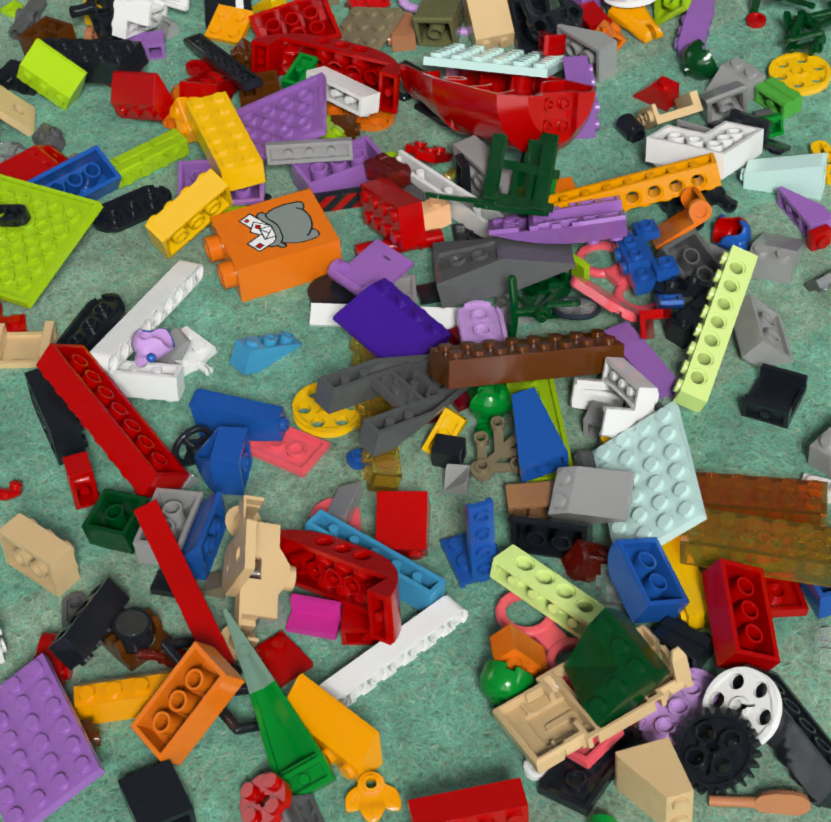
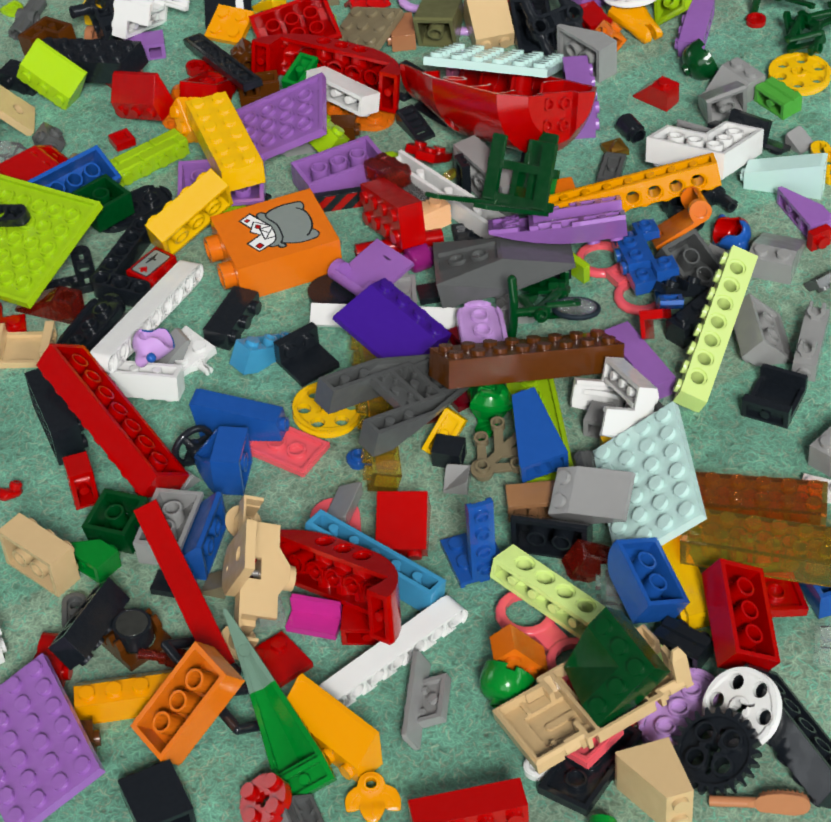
(56, 304): none -> clear red slope
(77, 281): none -> black beam
(96, 559): none -> green slope
(111, 273): none -> black beam
(114, 198): none -> dark green brick
(122, 139): none -> red plate
(152, 266): none -> brick
(169, 28): light grey slope -> none
(232, 317): none -> black brick
(303, 355): none -> black bracket
(309, 151): light grey plate -> none
(413, 123): none -> black slope
(421, 256): none -> magenta head
(425, 700): none -> light grey bracket
(551, 44): red slope -> none
(604, 298): coral tile -> none
(612, 166): none -> dark grey plate
(615, 146): none -> pearl gold tile
(686, 106): tan panel -> none
(777, 118): green leg -> none
(798, 140): none -> light grey slope
(811, 341): none -> light grey brick

